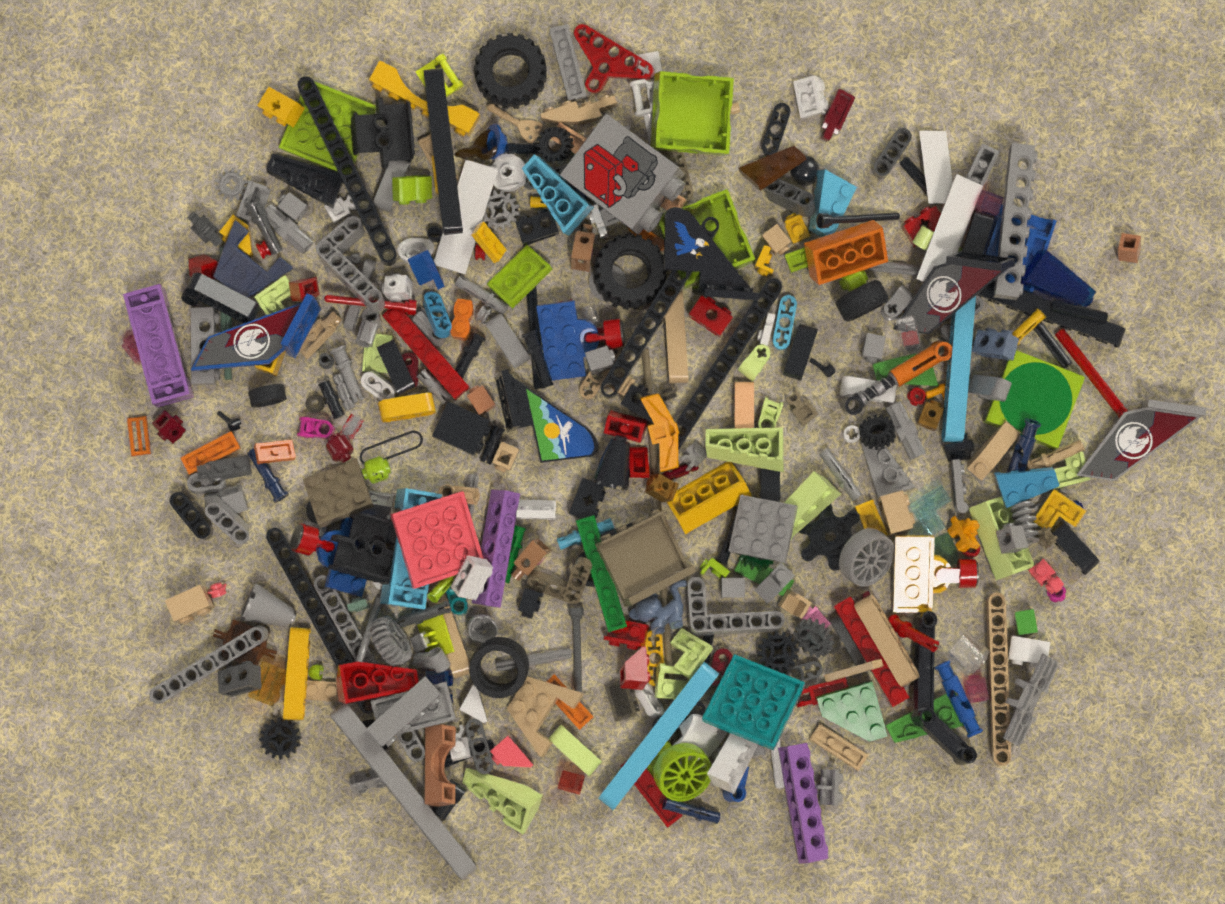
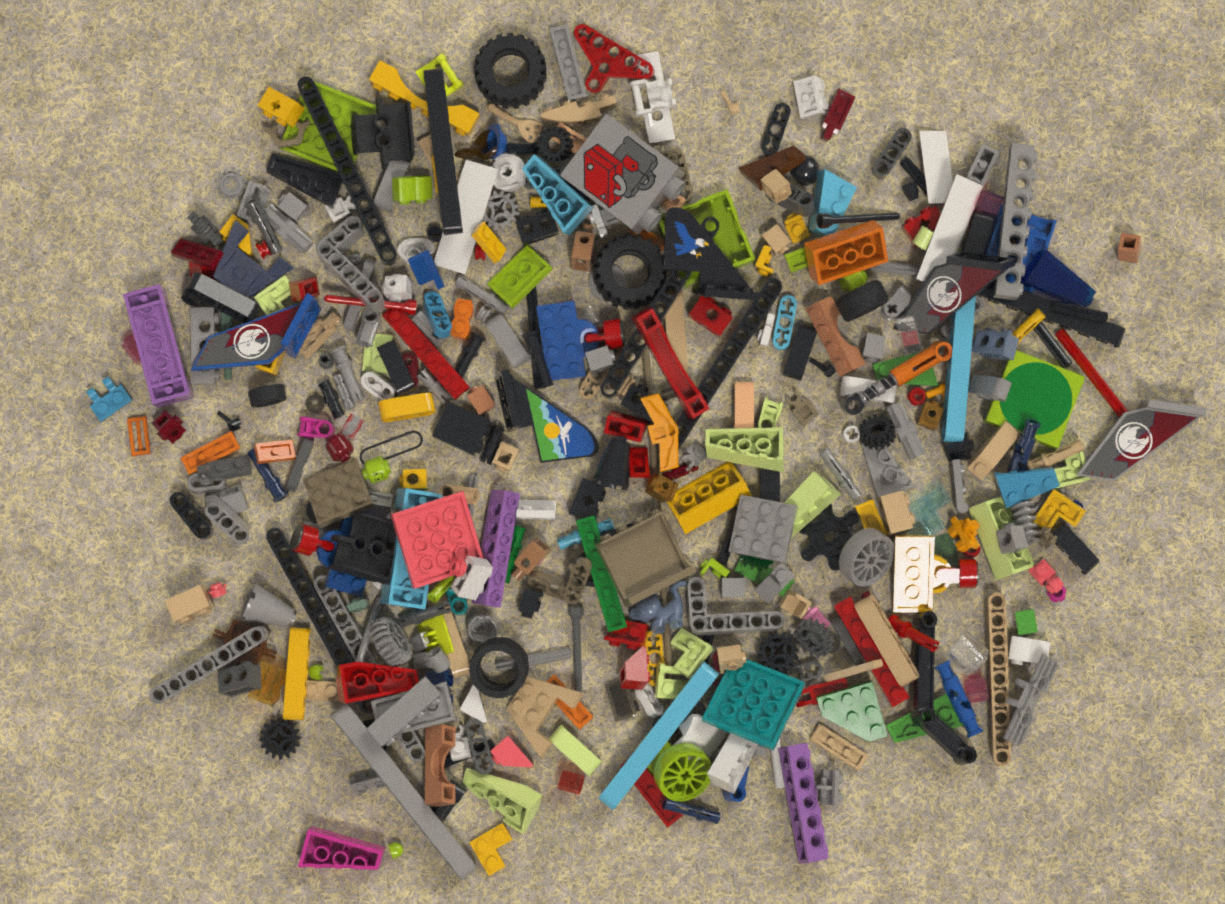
(110, 403): none -> dark azure plate
(197, 253): none -> dark red tile
(289, 142): none -> dark tan helmet
(301, 459): none -> dark grey beam
(339, 851): none -> dark pink wedge
(396, 849): none -> lime hinge
(422, 479): none -> yellow brick
(457, 567): none -> coral plate
(486, 846): none -> yellow plate
(676, 376): none -> red arch
(691, 113): lime tile -> none
(730, 658): none -> tan brick
(752, 364): yellowish green piece -> none
(776, 186): none -> tan brick
(843, 355): none -> nougat arch
(911, 191): none -> black hose

